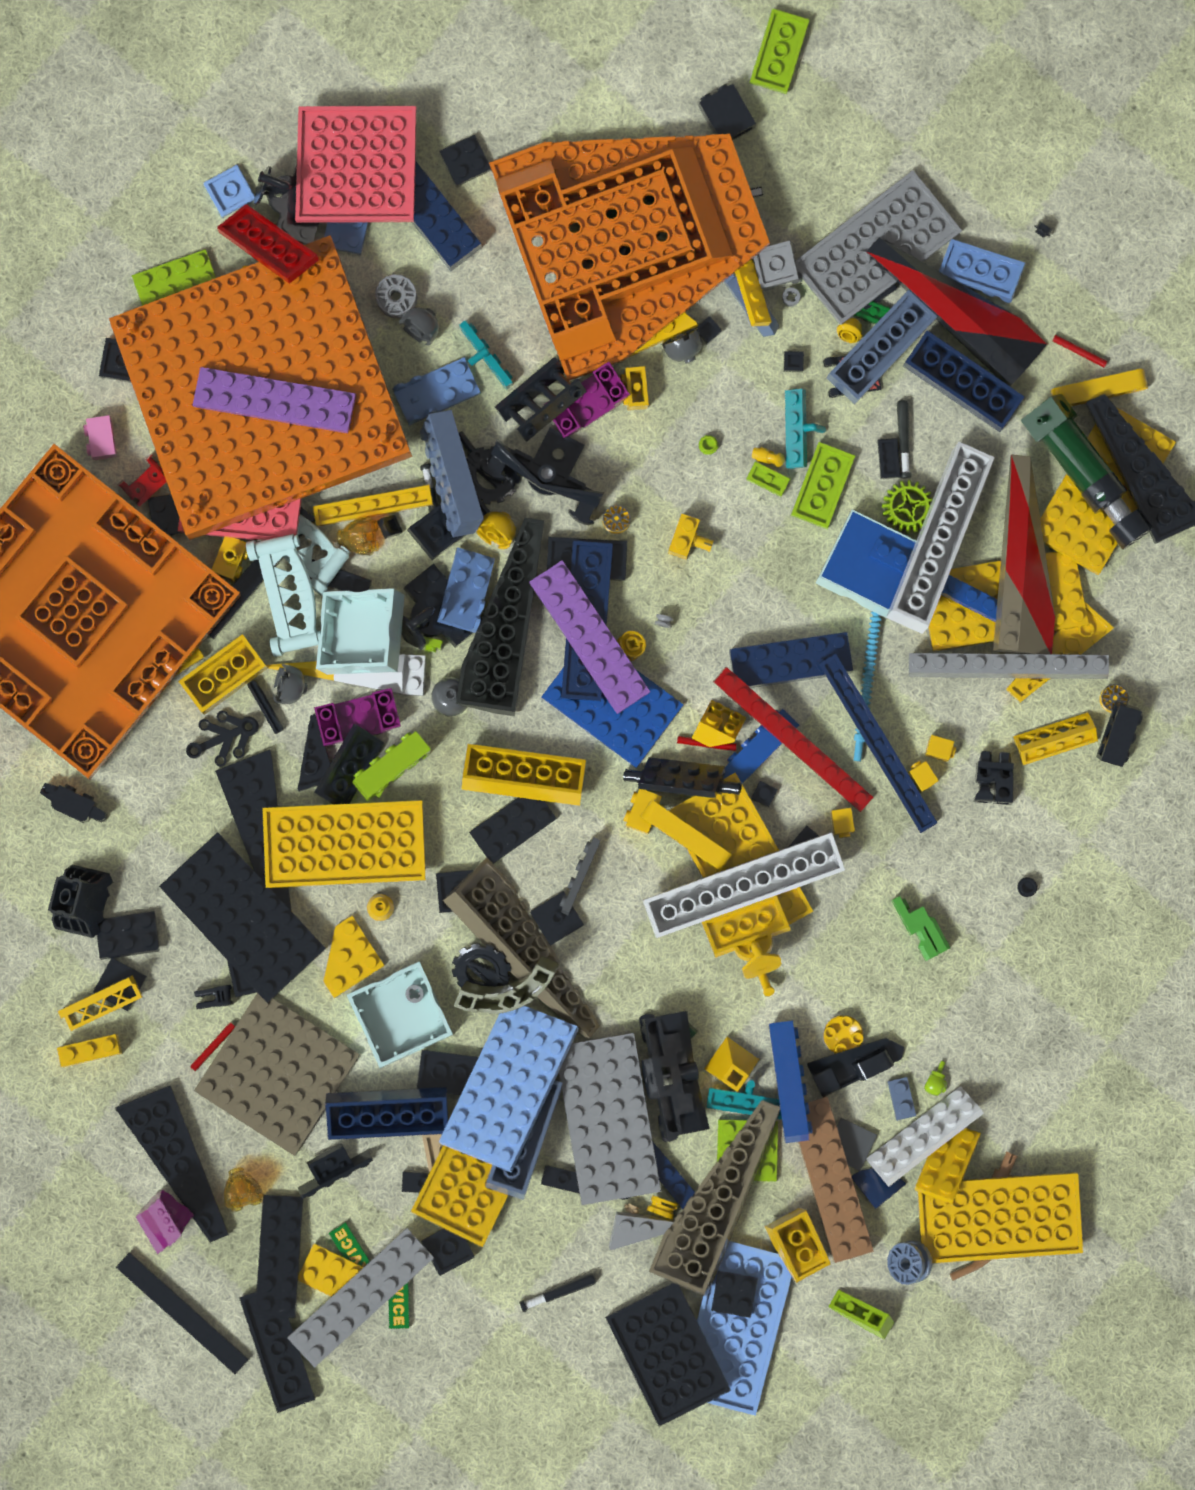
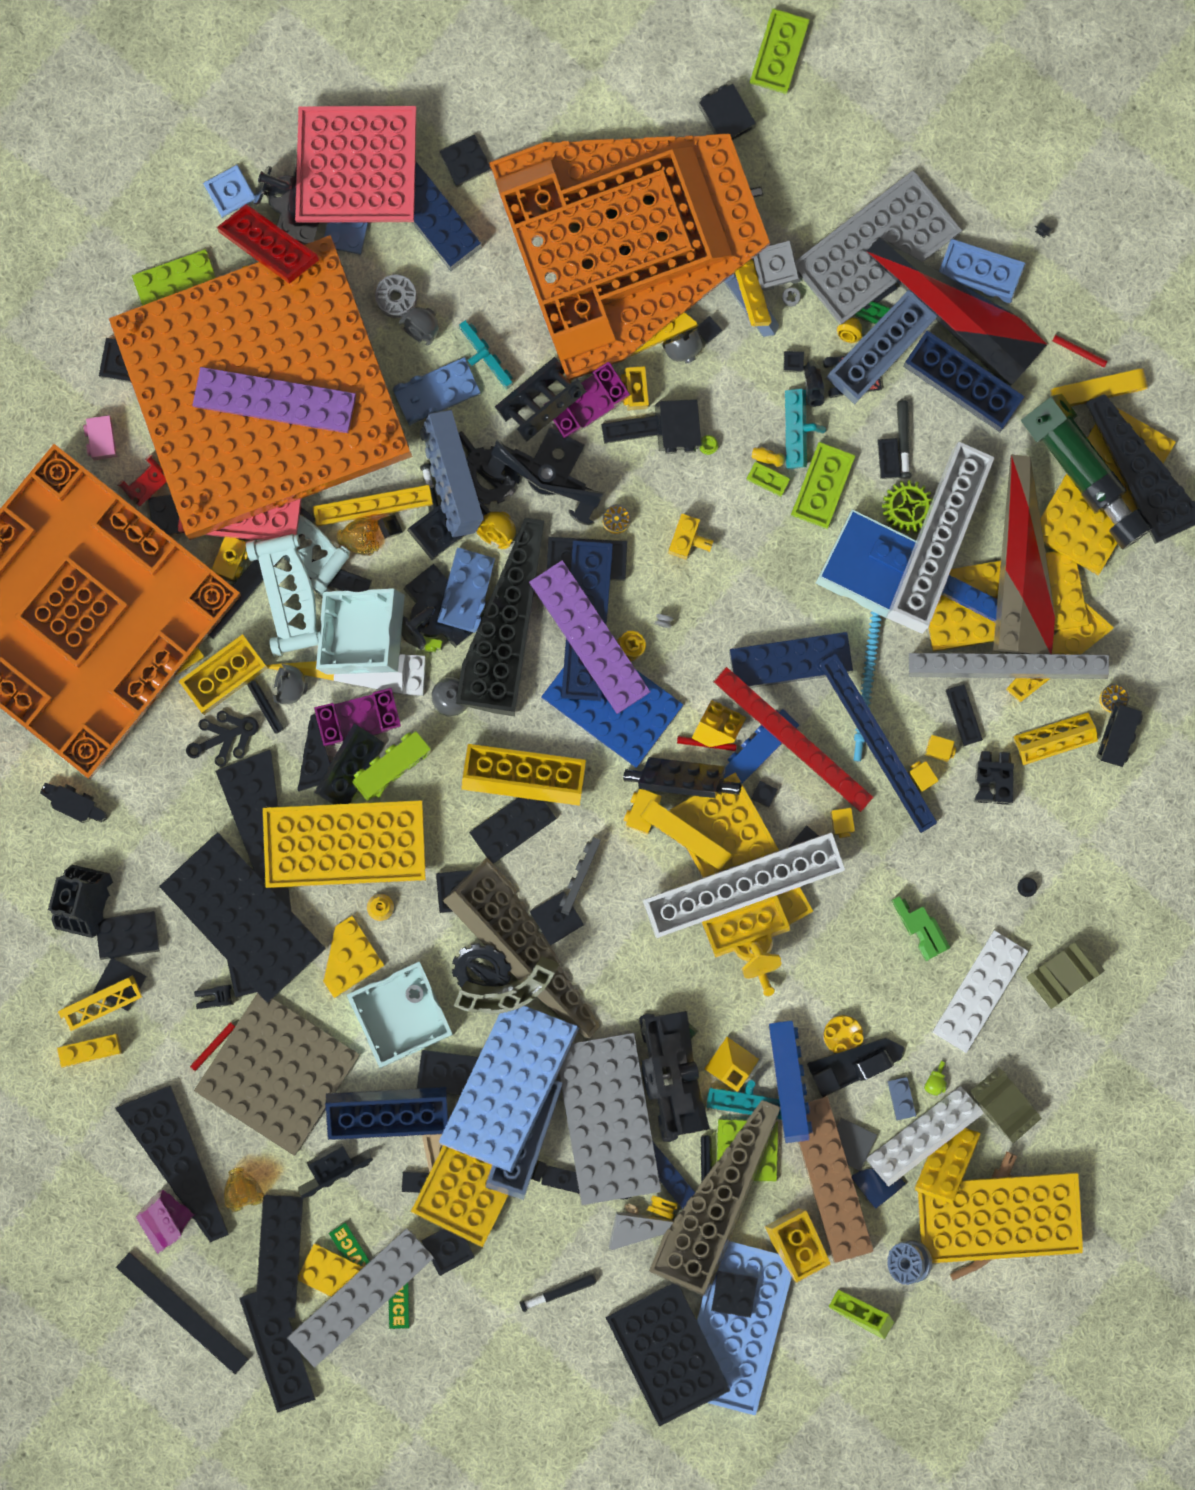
(539, 1171): none -> black plate
(629, 429): none -> black tile
(678, 426): none -> black brick
(706, 1155): none -> black axle
(813, 384): none -> black rock
(963, 715): none -> black tile
(980, 991): none -> white plate
(1005, 1105): none -> olive slope
(1065, 973): none -> olive slope

